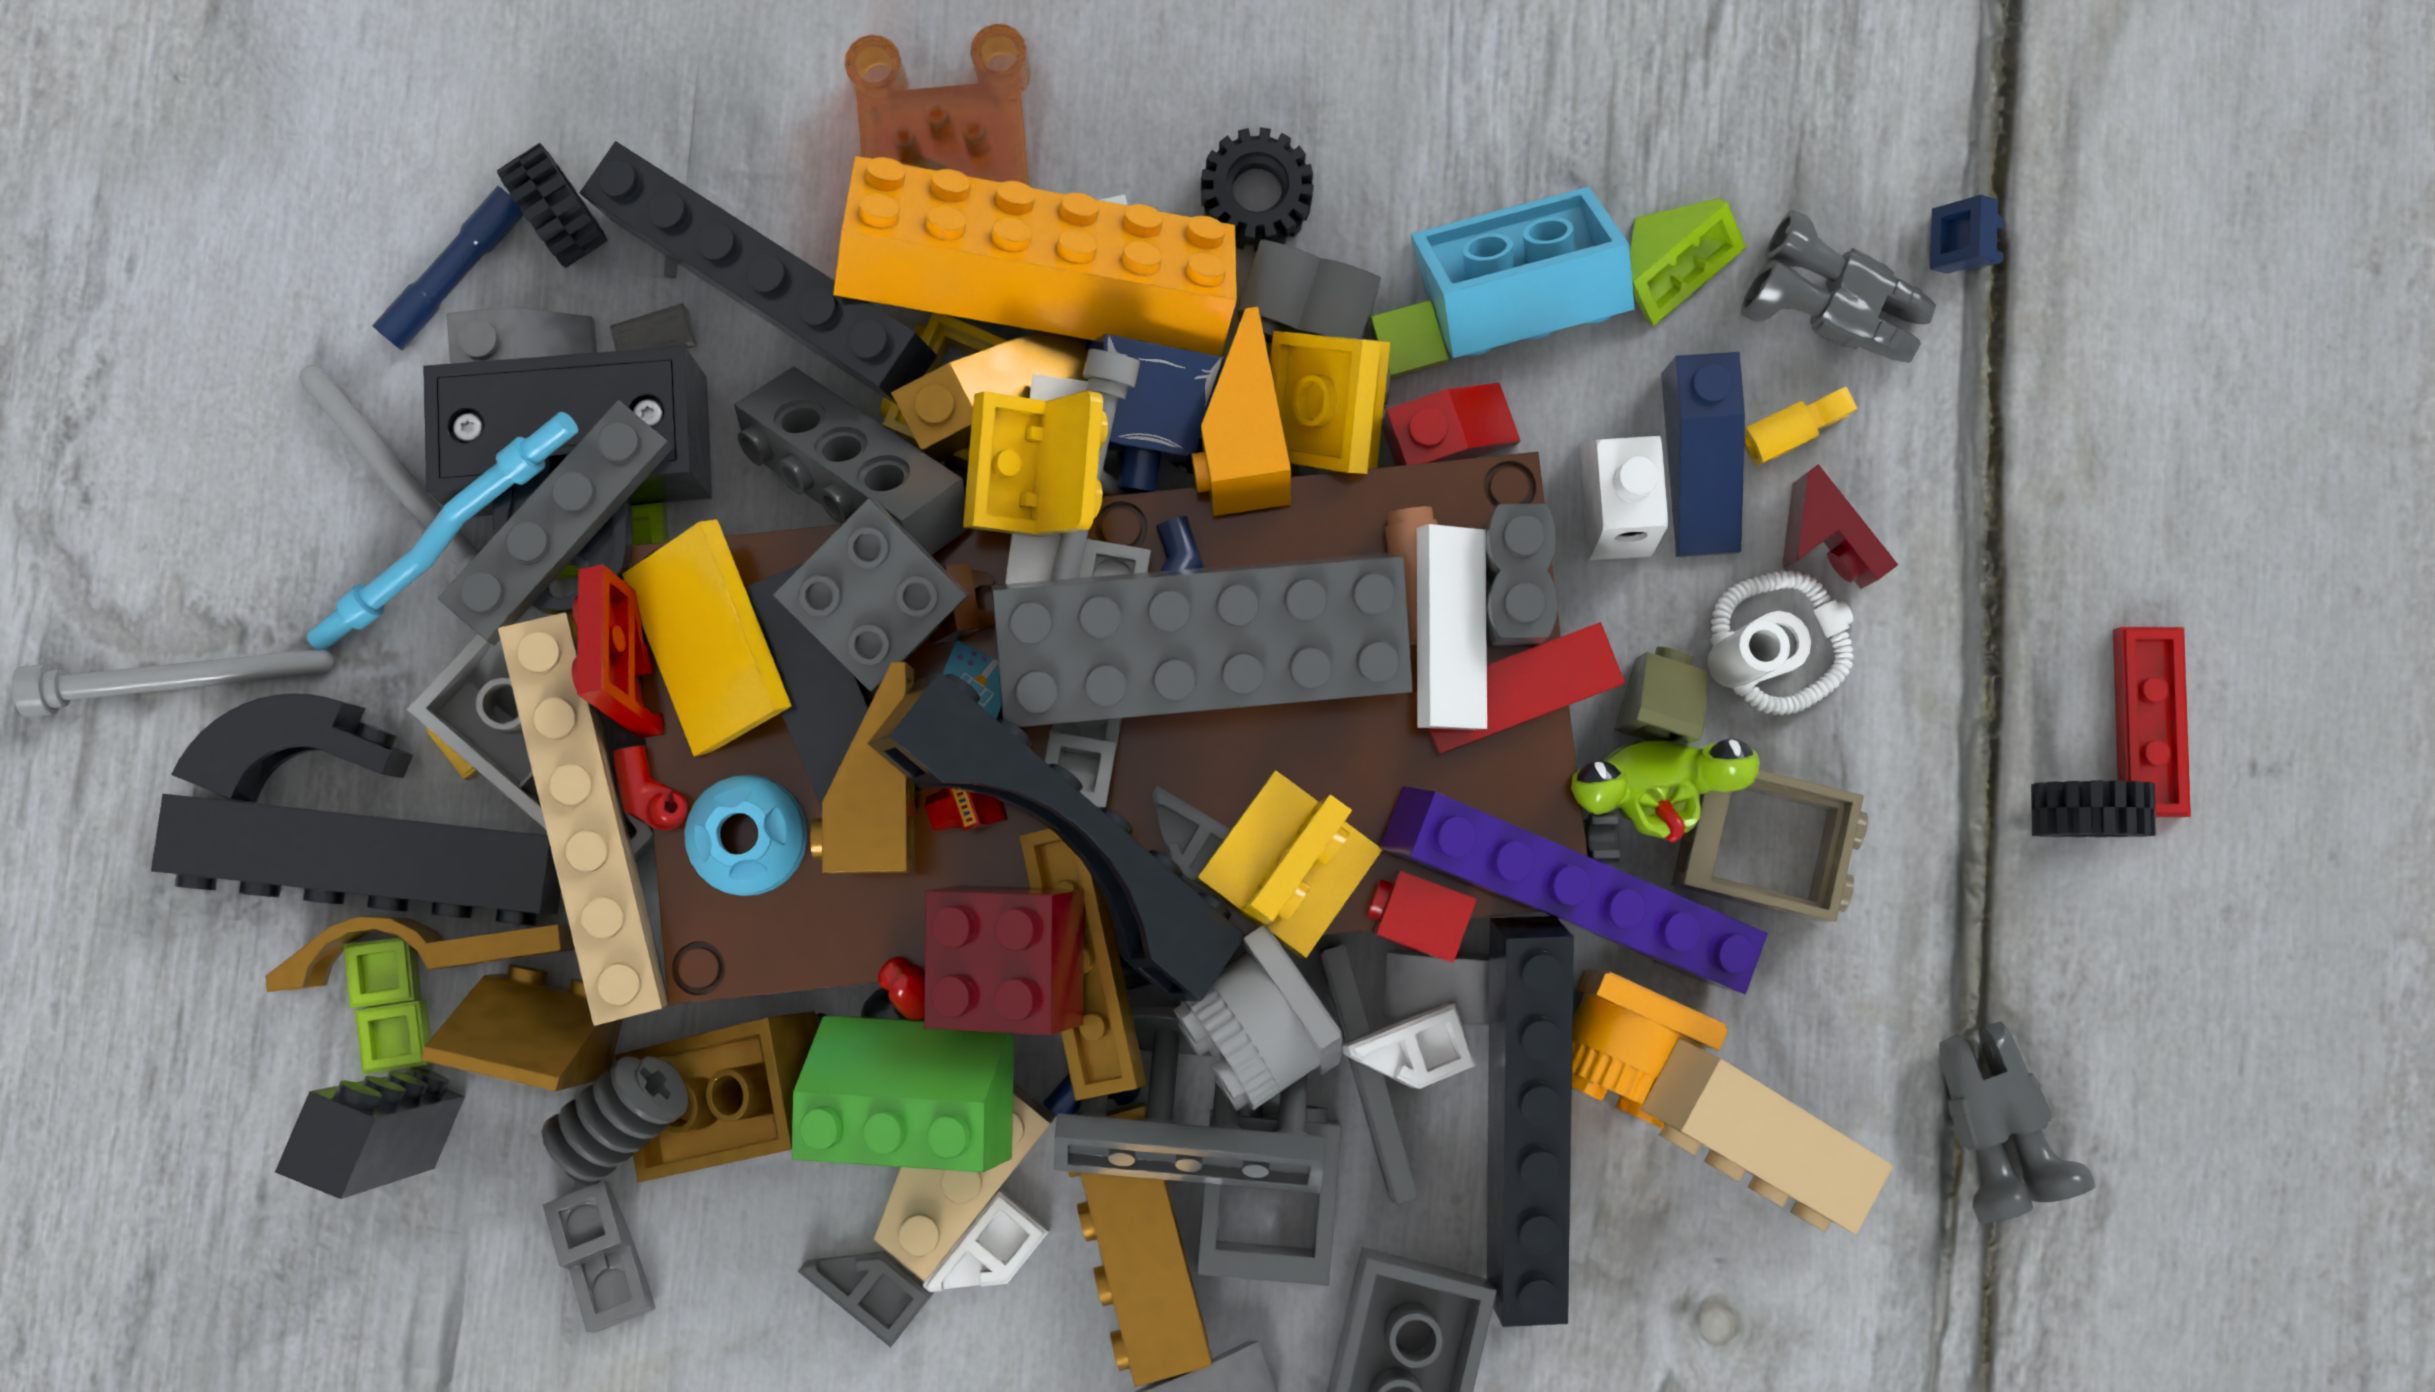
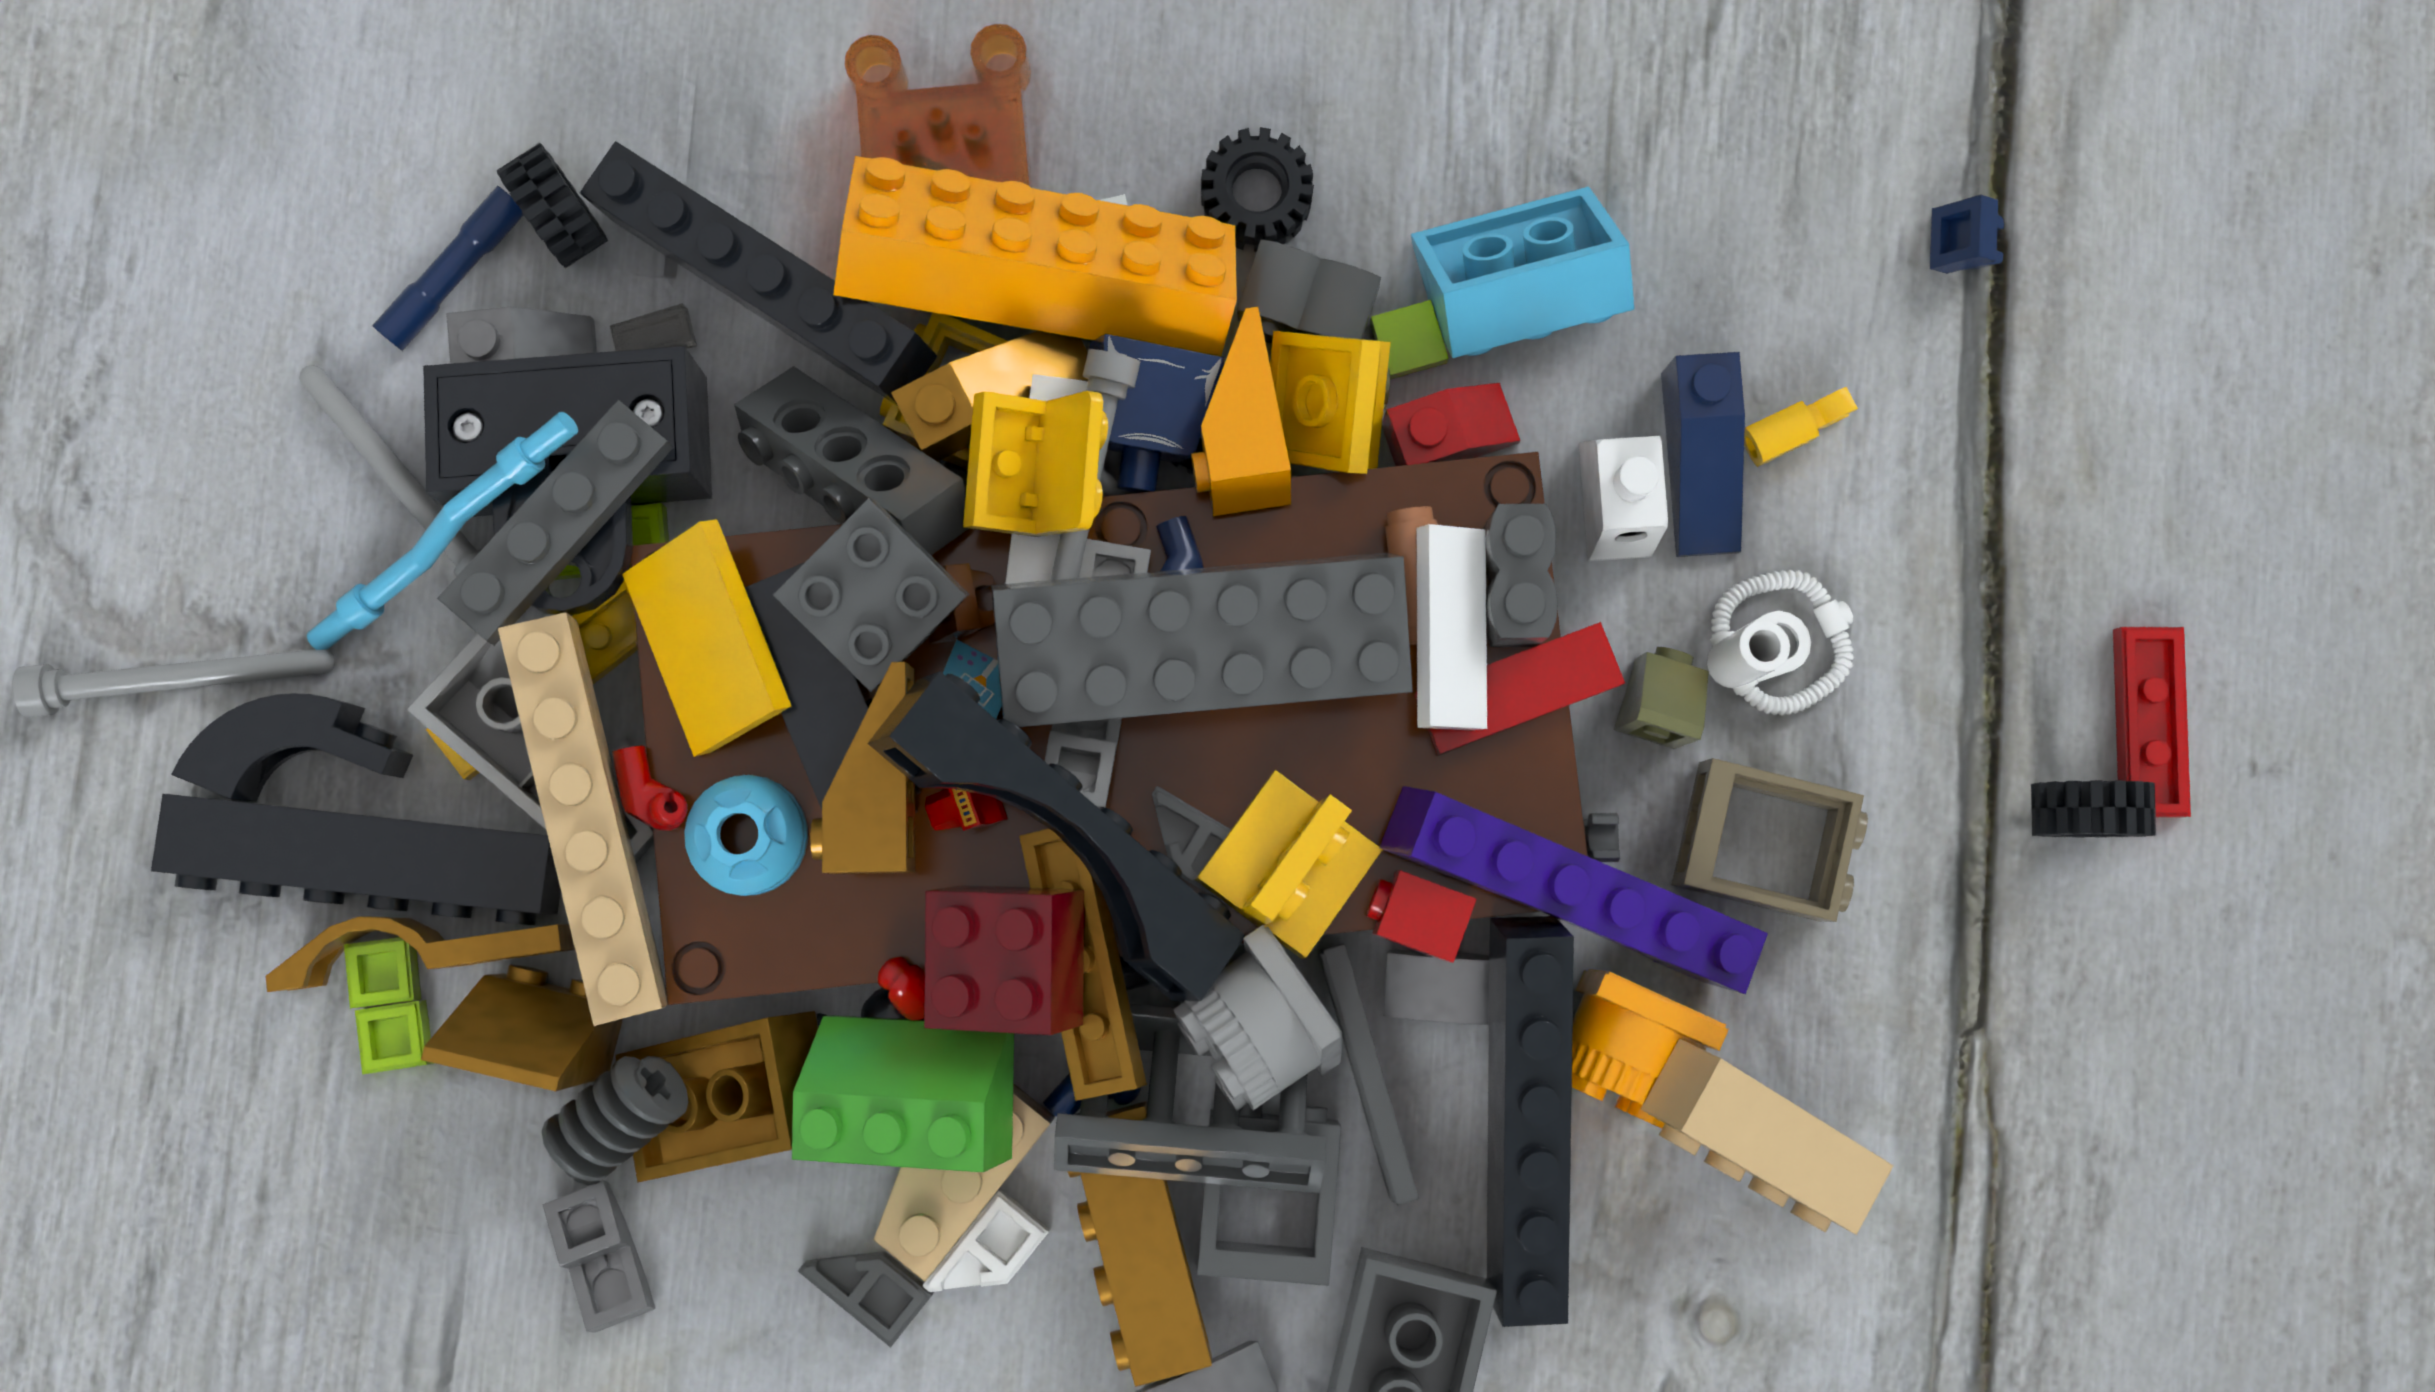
(370, 1132): black brick -> none
(612, 650): red wing -> none
(1416, 1048): white tile -> none
(1662, 782): lime head -> none
(1679, 252): lime slope -> none
(1824, 515): dark red slope -> none
(1854, 298): dark grey piece -> none
(1992, 1110): dark grey piece -> none

